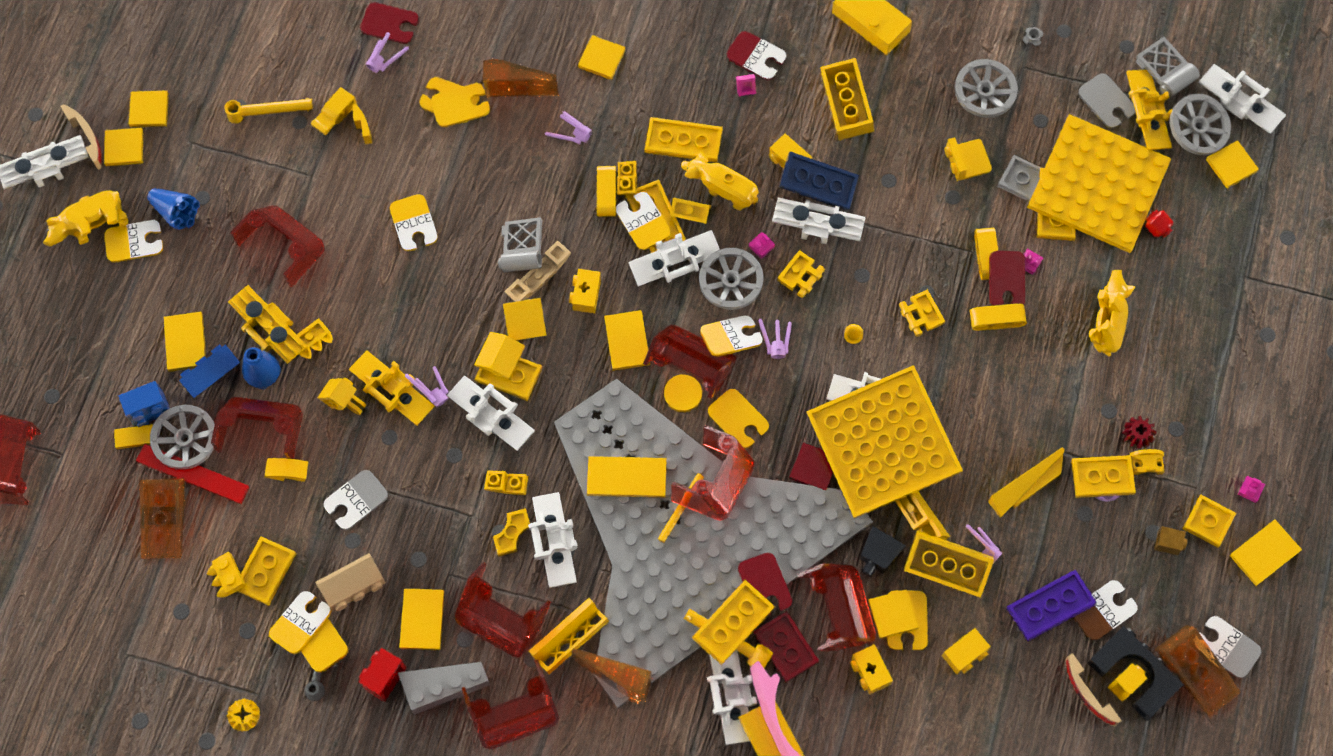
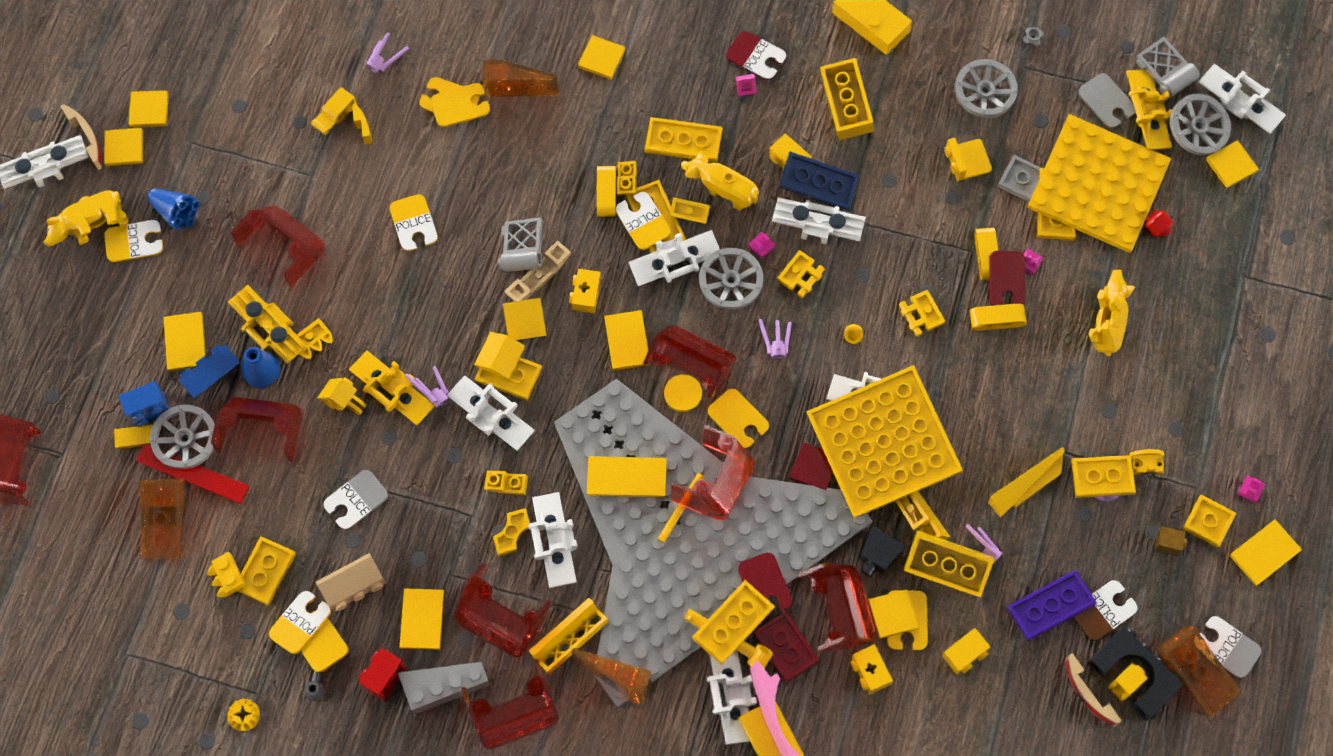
(264, 108): yellow piece -> none
(286, 468): yellow slope -> none
(384, 18): dark red piece -> none
(581, 132): lavender plant -> none
(727, 338): piece -> none
(1145, 428): dark red gear -> none

